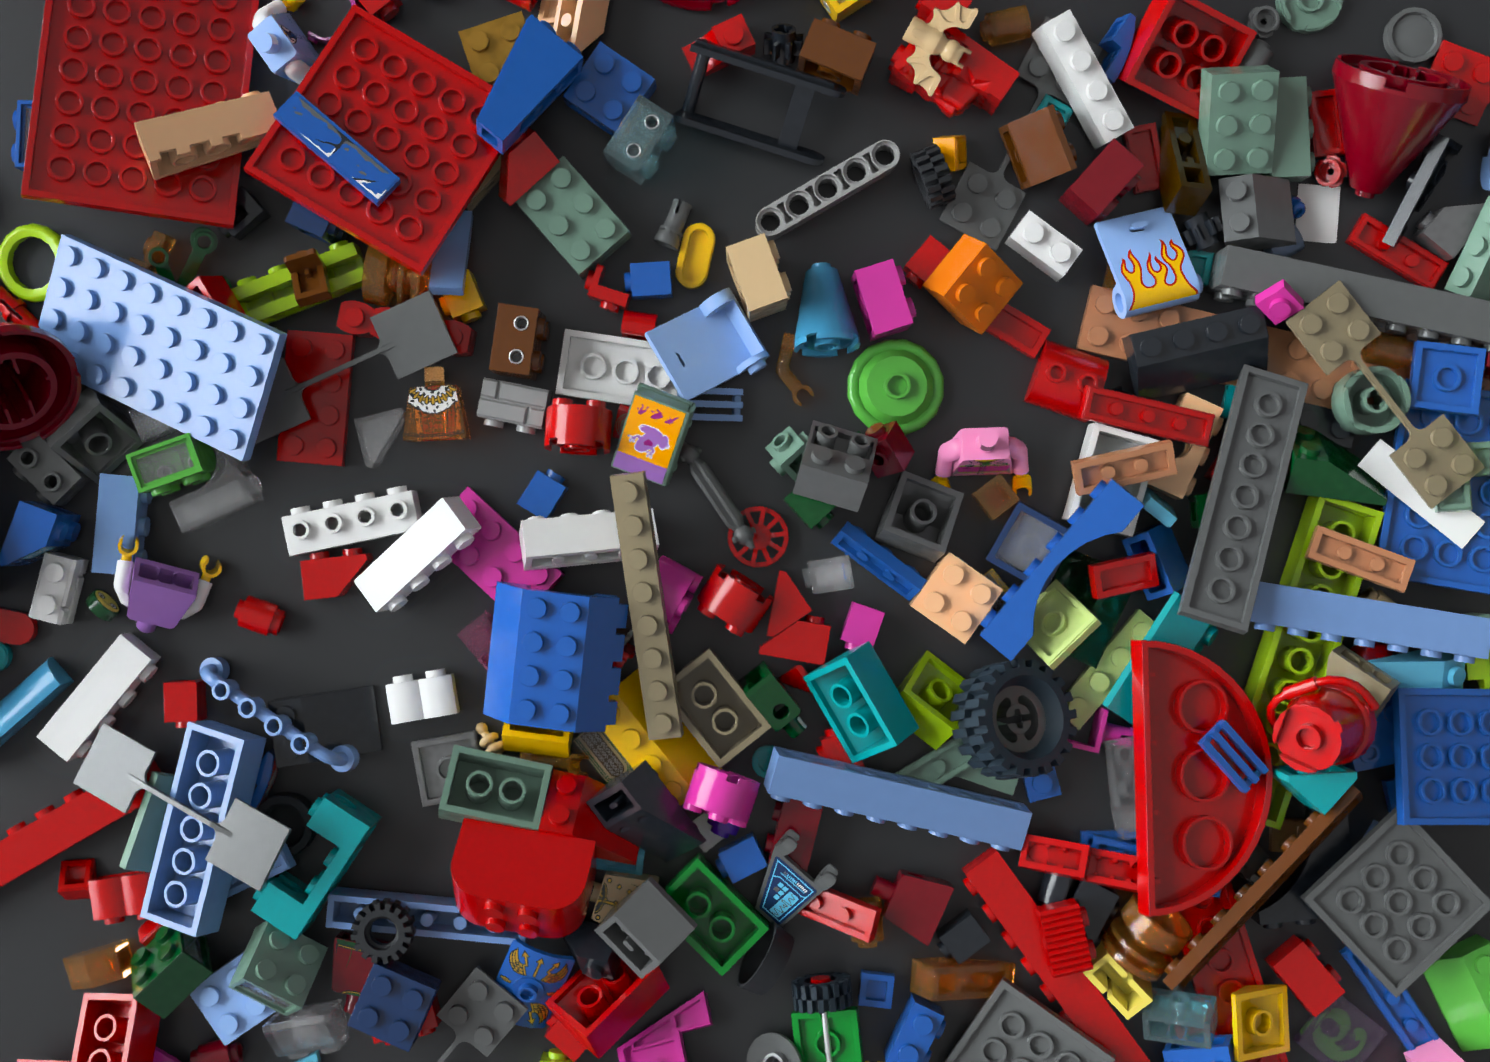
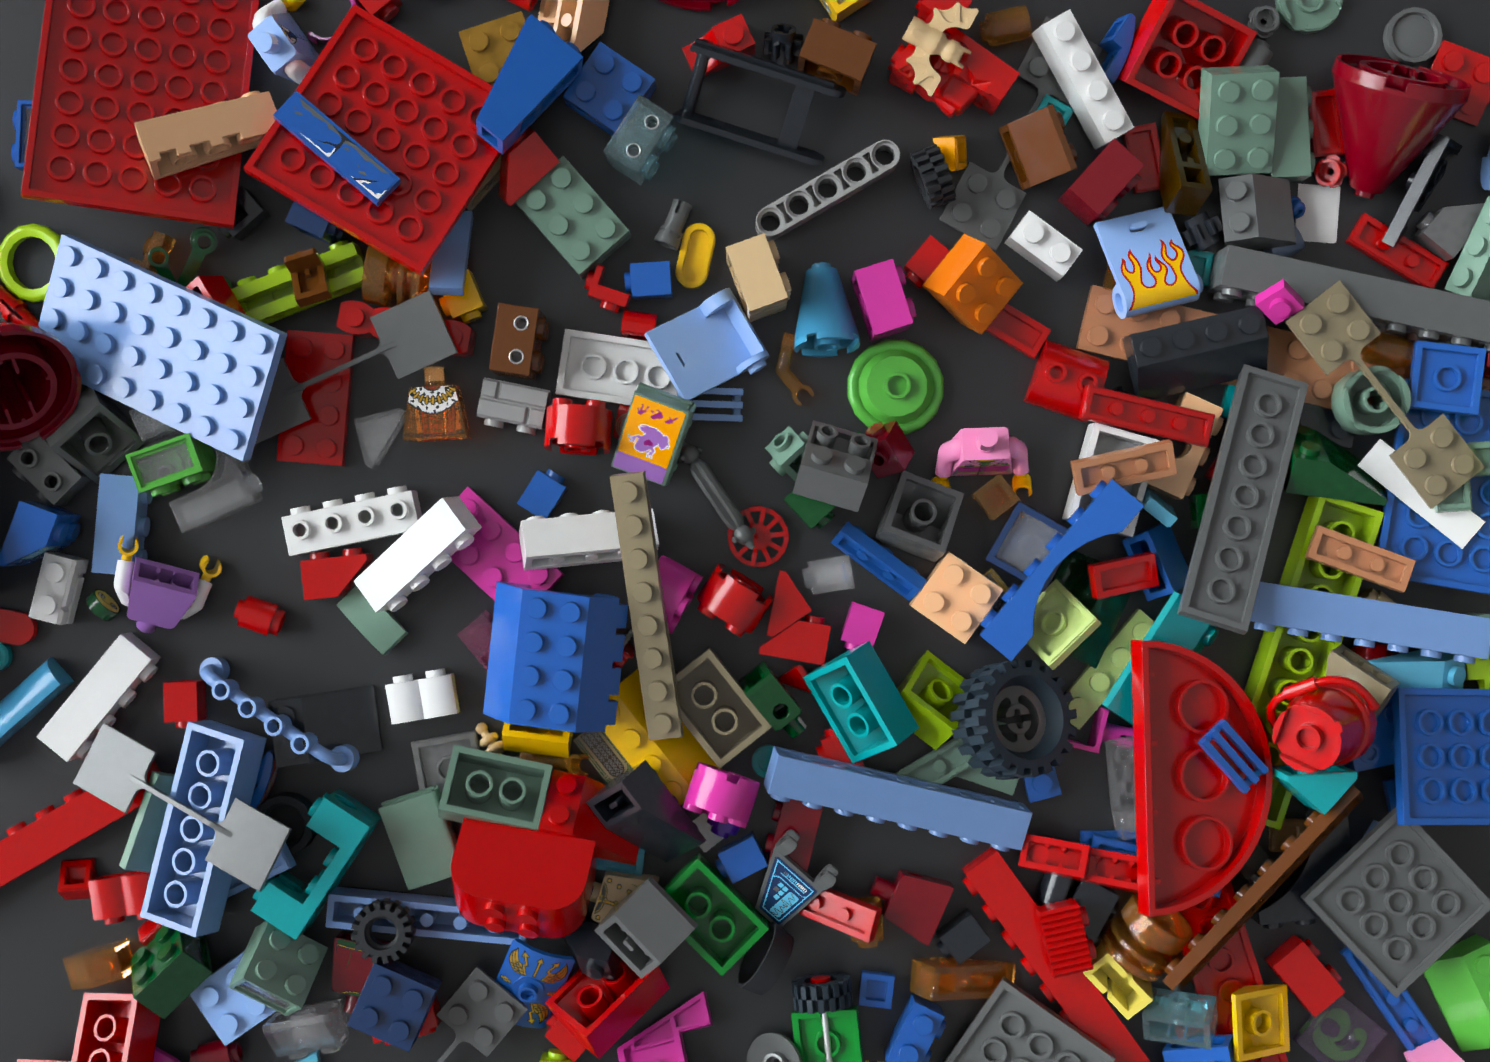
(378, 628): none -> sand green slope
(419, 837): none -> sand green piece

